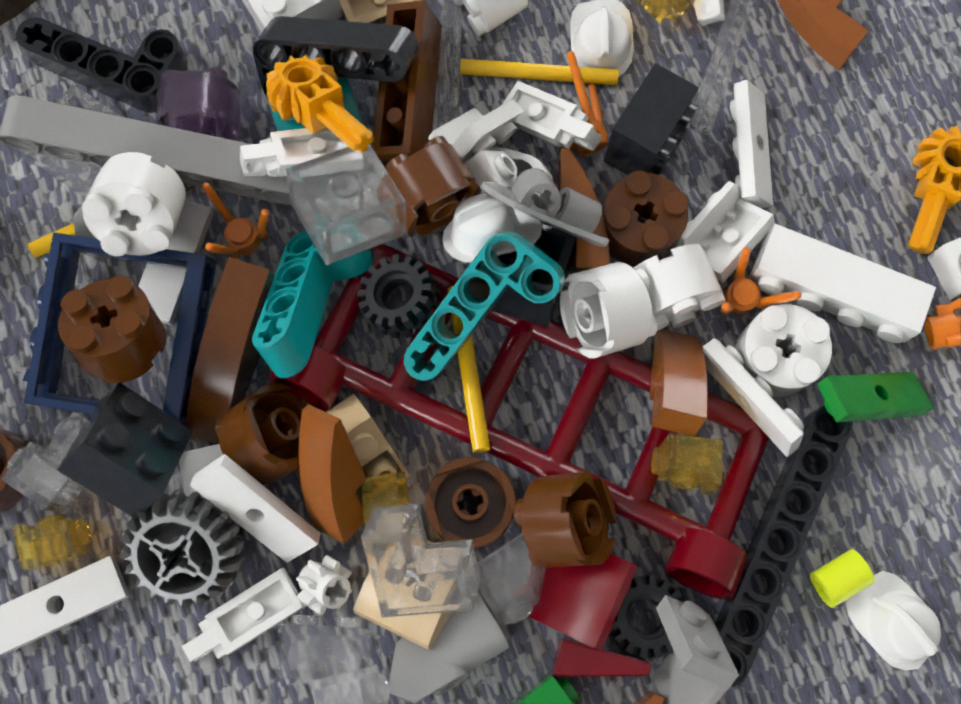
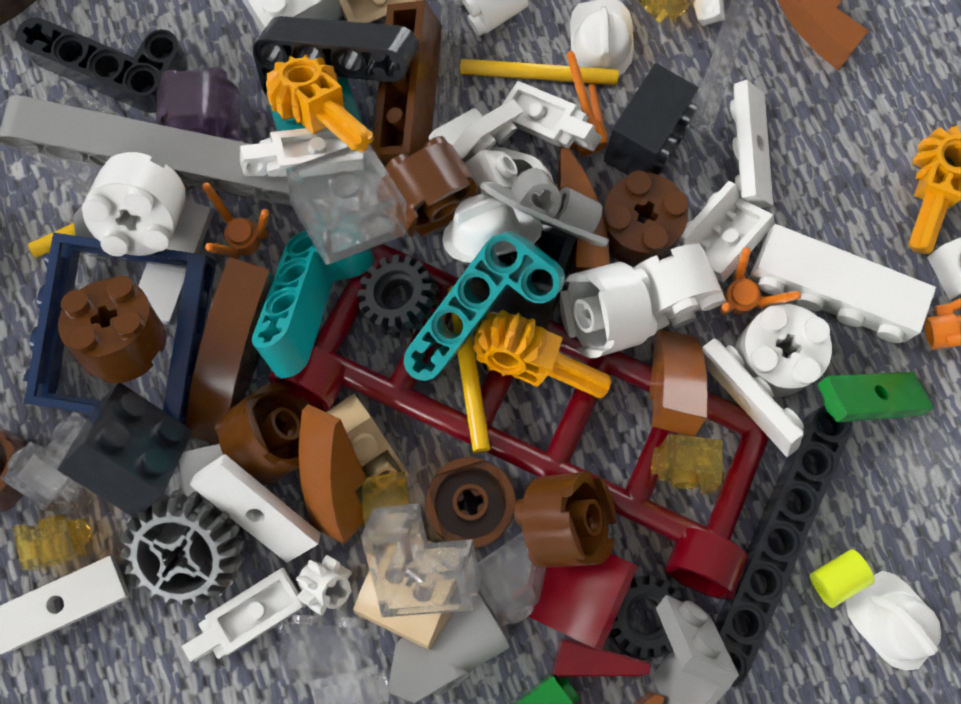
(531, 354): none -> light orange gear

